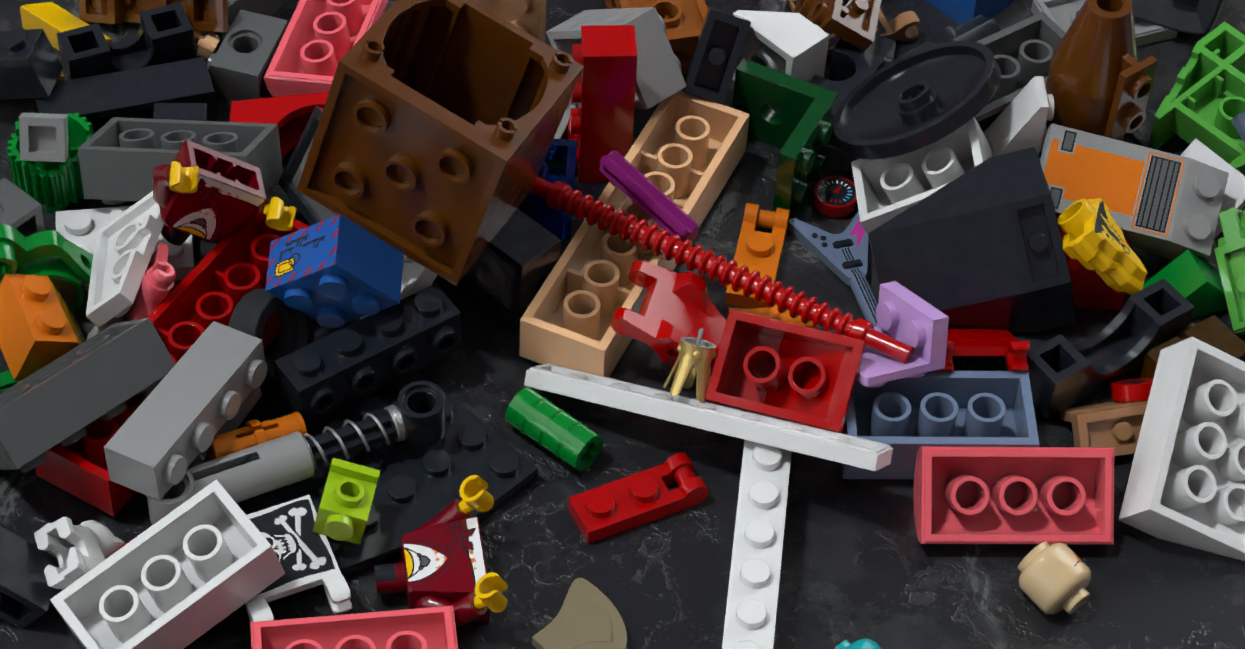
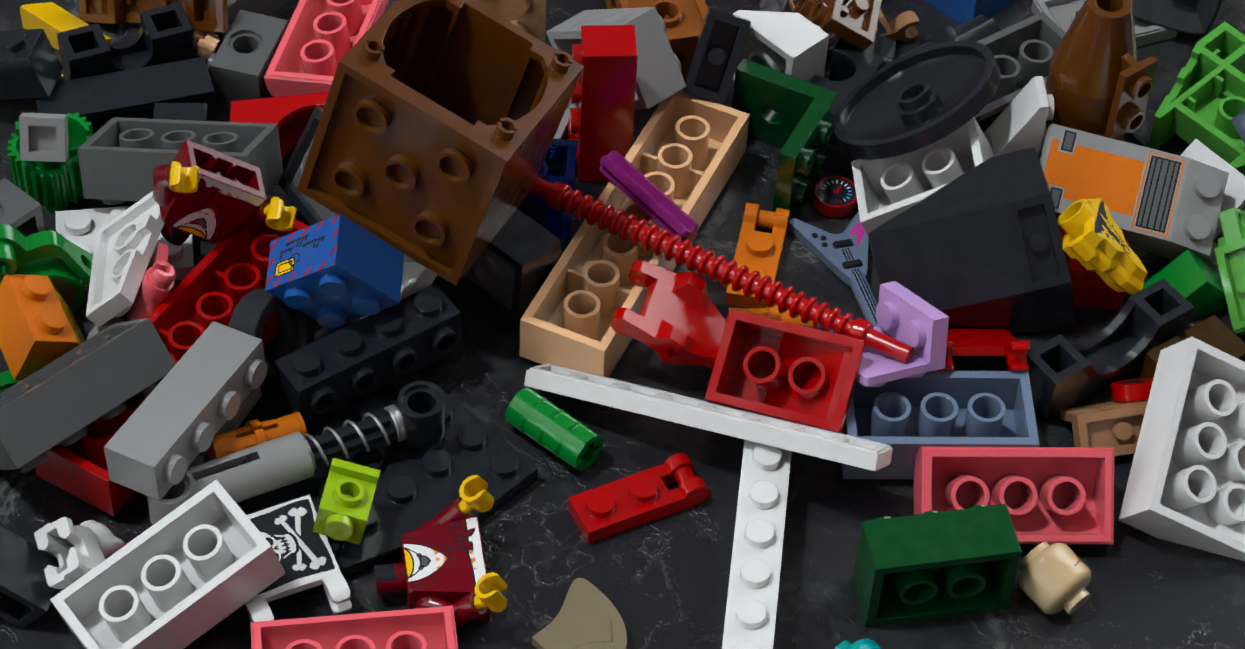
(693, 359): pearl gold piece -> none
(935, 565): none -> dark green brick

